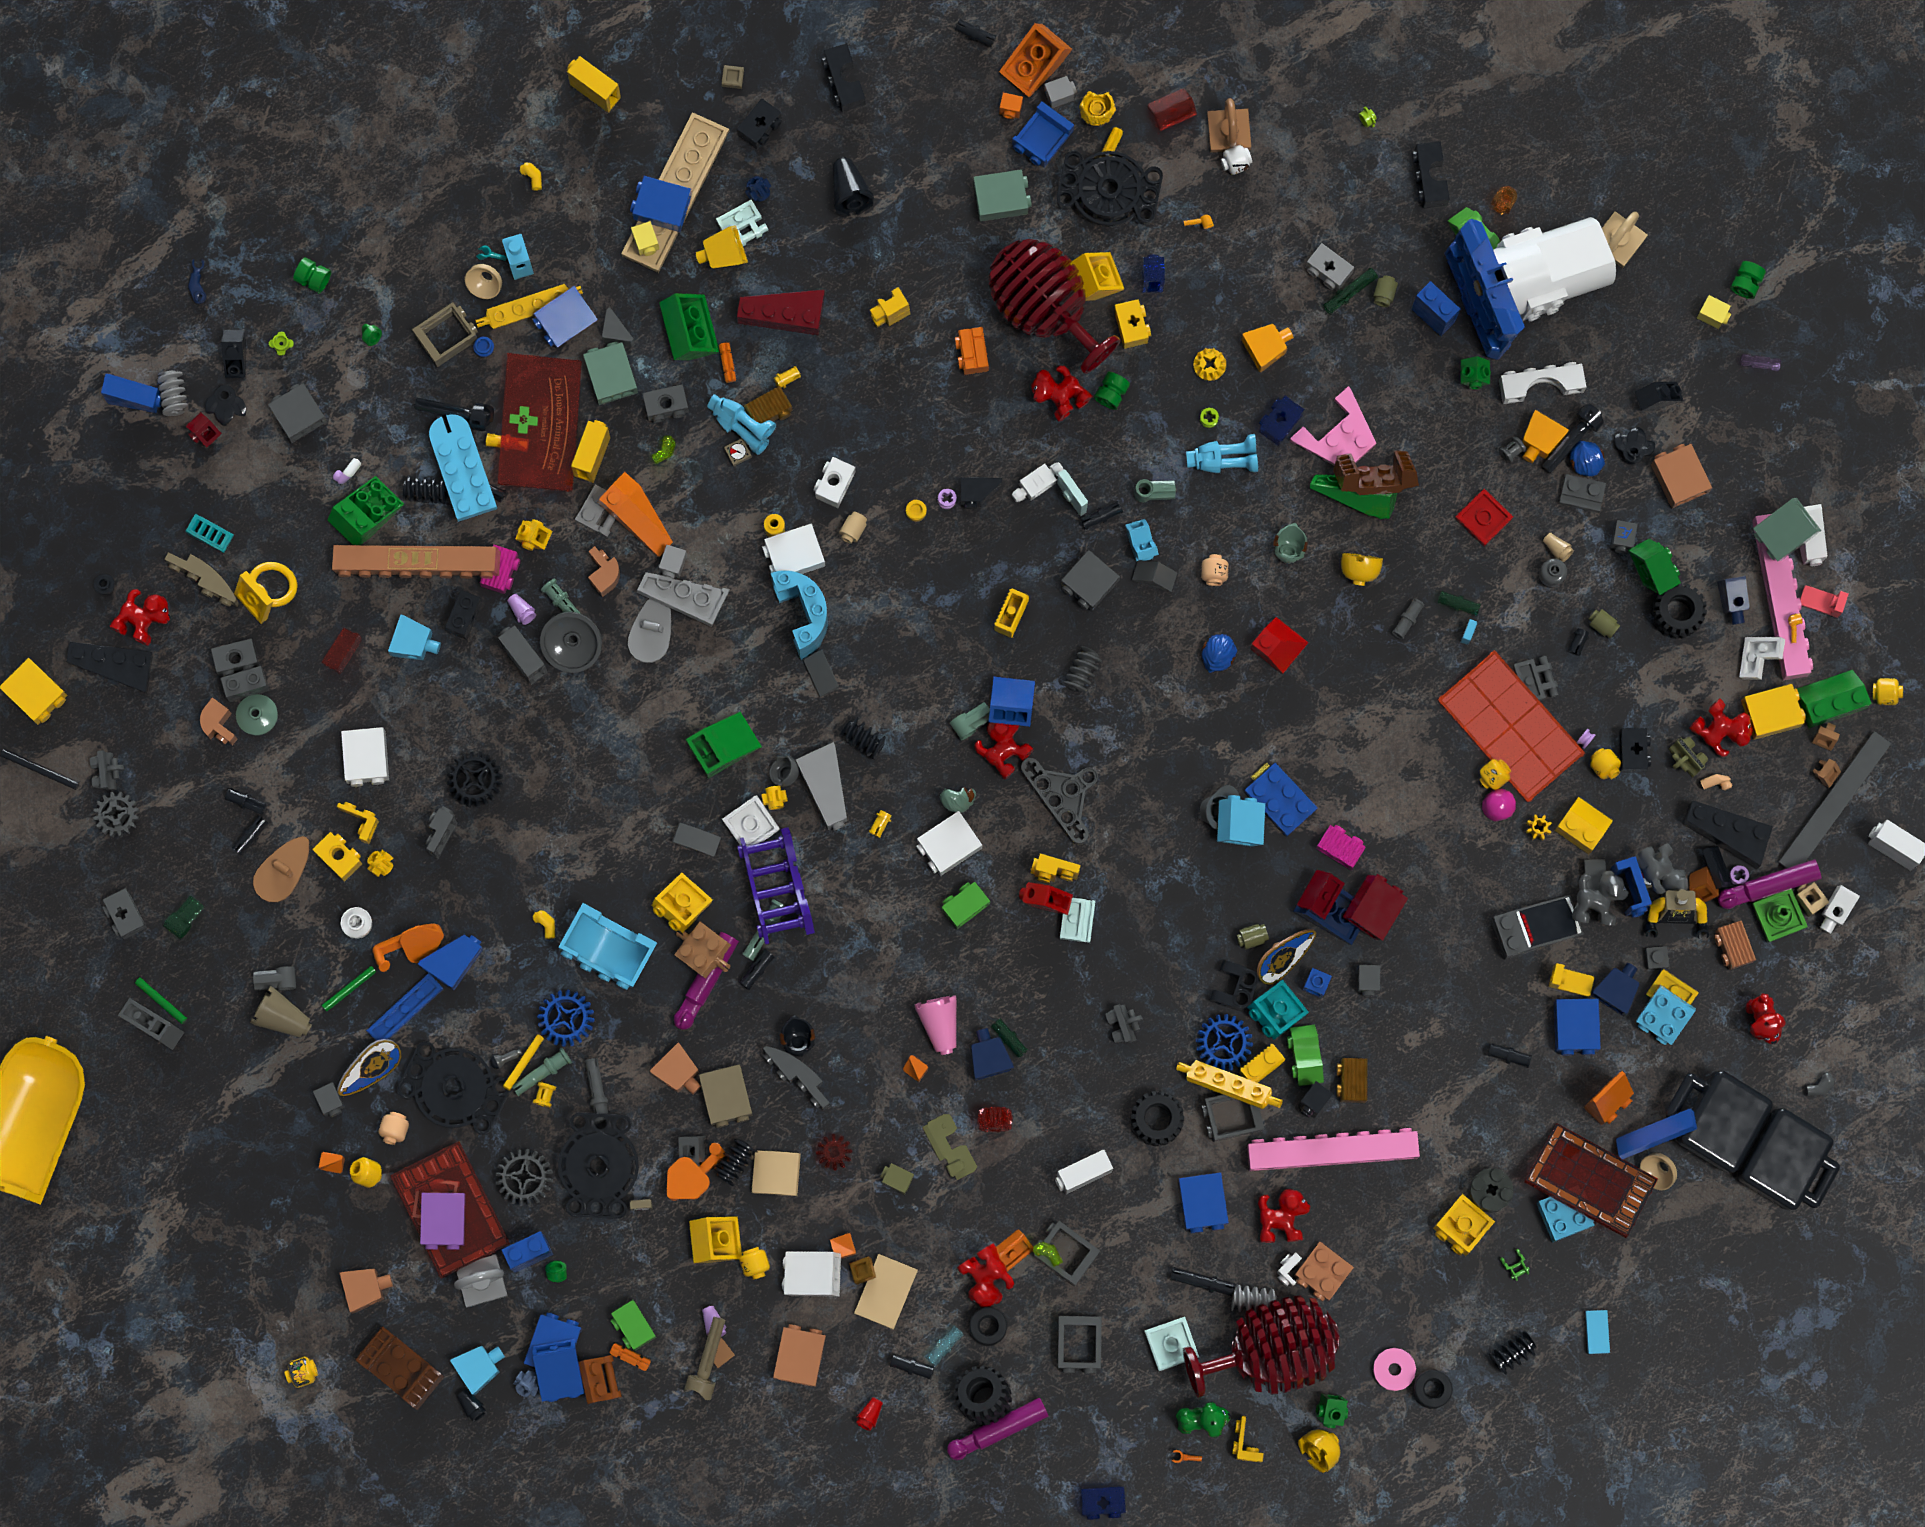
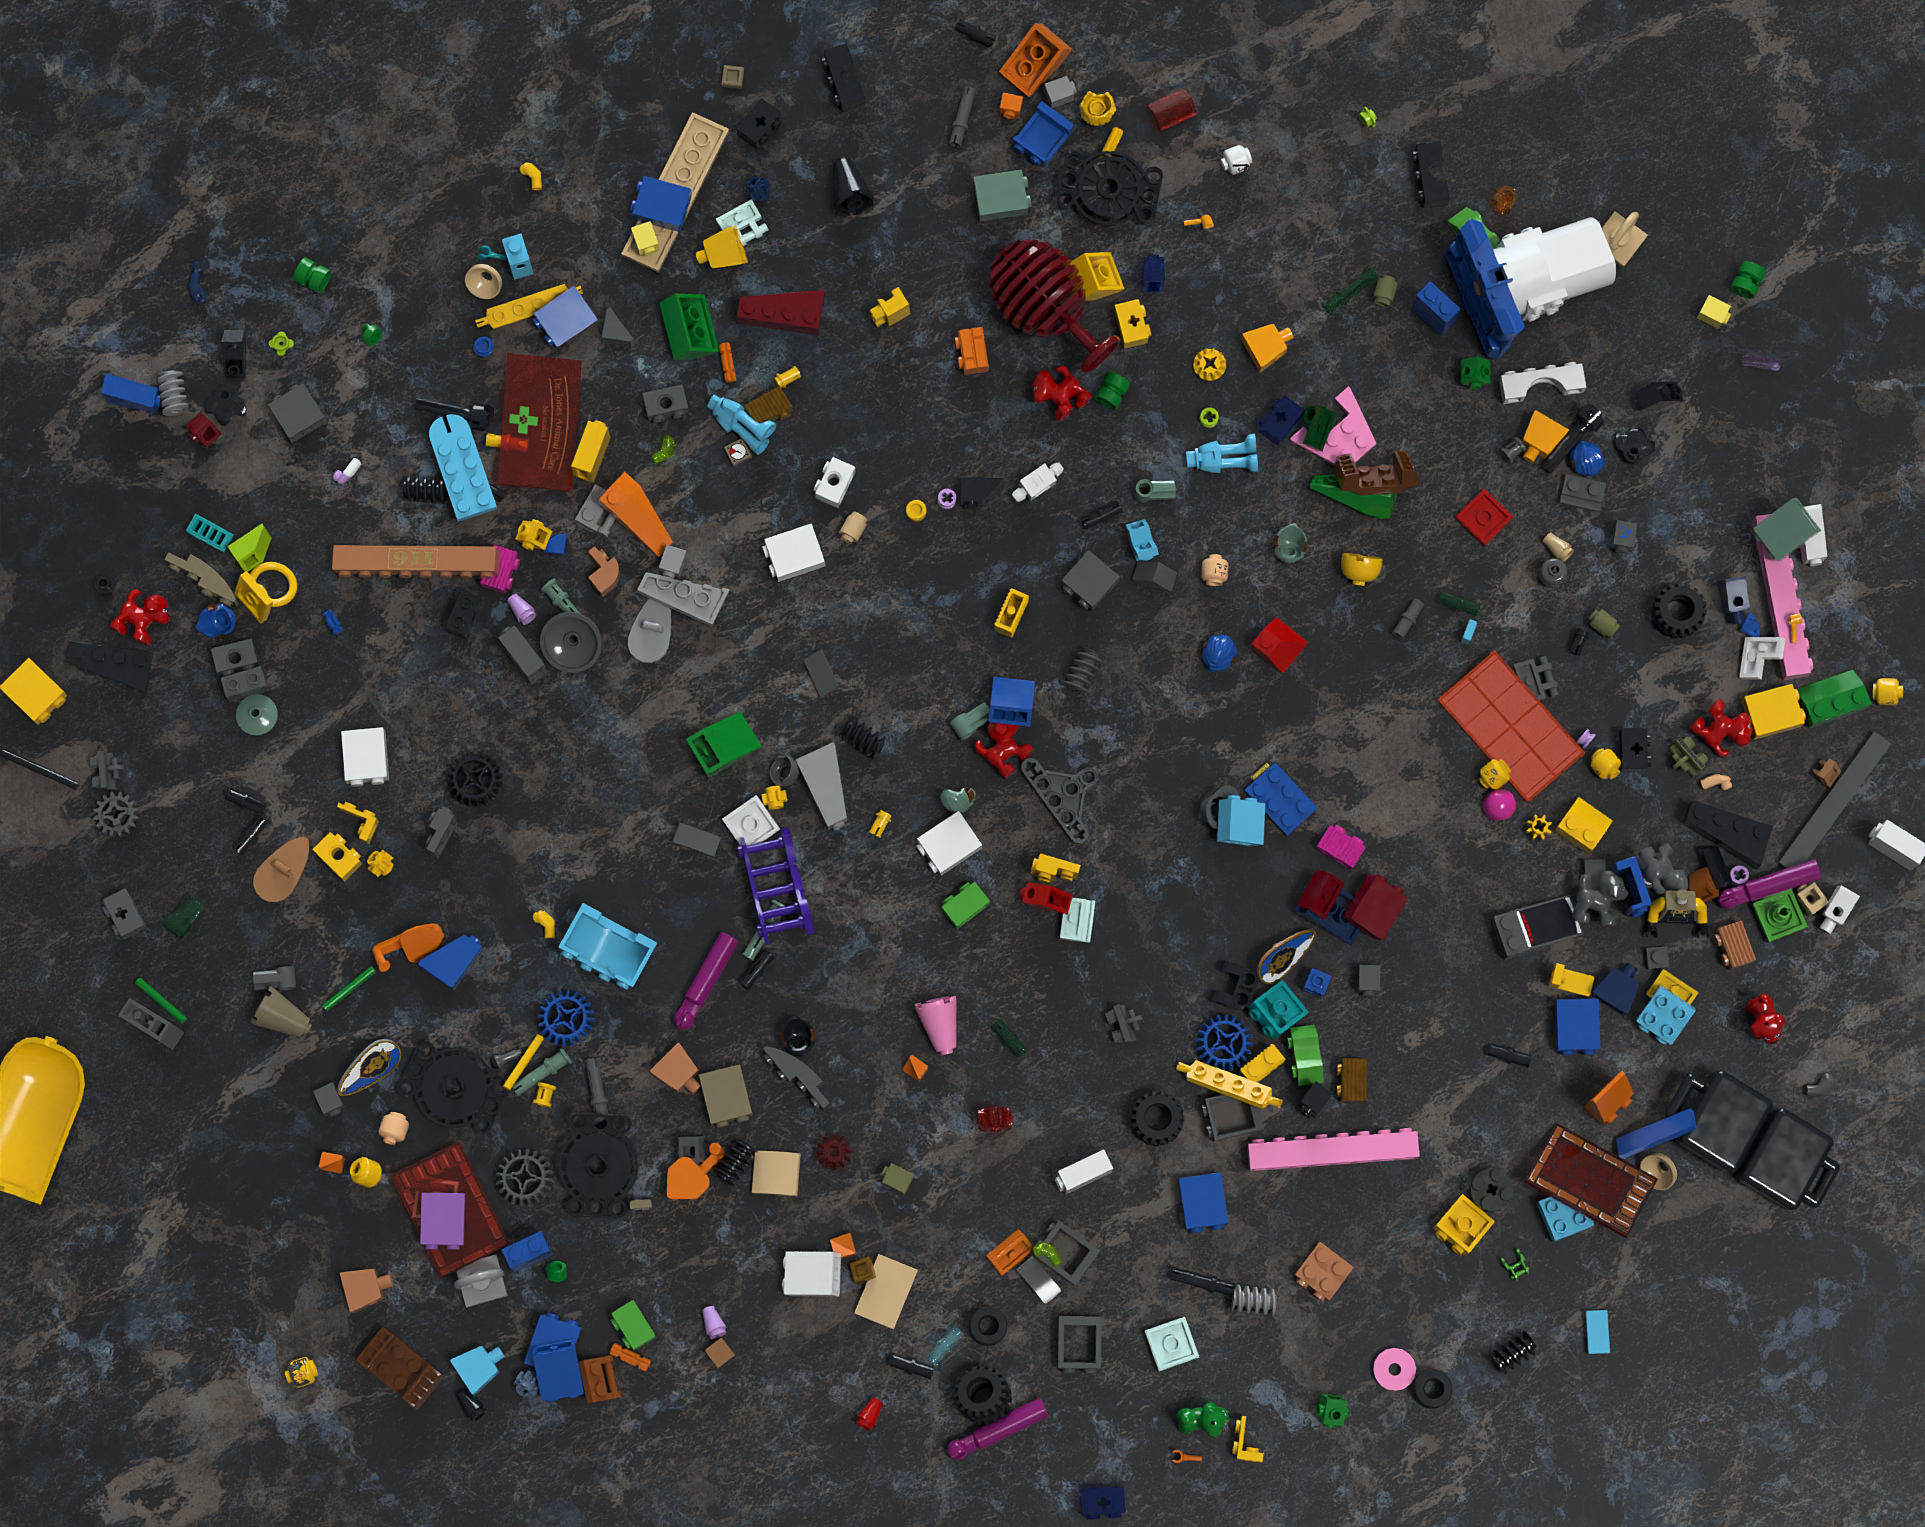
(213, 718): nougat brick -> none
(216, 621): none -> blue hair
(251, 548): none -> lime slope
(332, 622): none -> blue piece
(342, 650): clear red panel -> none
(356, 922): white plate -> none
(364, 511): green slope -> none
(405, 1008): blue tile -> none
(412, 640): medium azure torso -> none
(421, 330): dark tan window -> none
(556, 545): none -> blue tile
(593, 84): yellow brick -> none
(610, 372): sand green brick -> none
(681, 903): yellow plate -> none
(701, 1381): dark tan piece -> none
(703, 950): medium nougat plate -> none
(715, 1239): yellow slope -> none
(754, 1263): yellow head -> none
(774, 519): yellow brick -> none
(794, 584): medium azure cylinder -> none
(799, 1356): nougat brick -> none
(959, 1158): olive piece -> none
(960, 124): none -> dark grey pin
(985, 1291): red animal -> none
(989, 1056): dark blue torso -> none
(1038, 1280): none -> dark grey slope
(1072, 492): light aqua plate -> none
(1228, 128): medium nougat tile -> none
(1252, 936): olive brick -> none
(1275, 1347): dark red plant -> none
(1288, 1263): white bracket -> none
(1291, 1205): red animal -> none
(1320, 423): none -> dark green plate
(1321, 1448): yellow cylinder -> none
(1322, 259): light grey brick -> none
(1655, 566): green brick -> none
(1681, 475): nougat brick -> none
(1750, 627): none -> blue tile
(1823, 601): coral bracket -> none
(1826, 737): medium nougat tile -> none

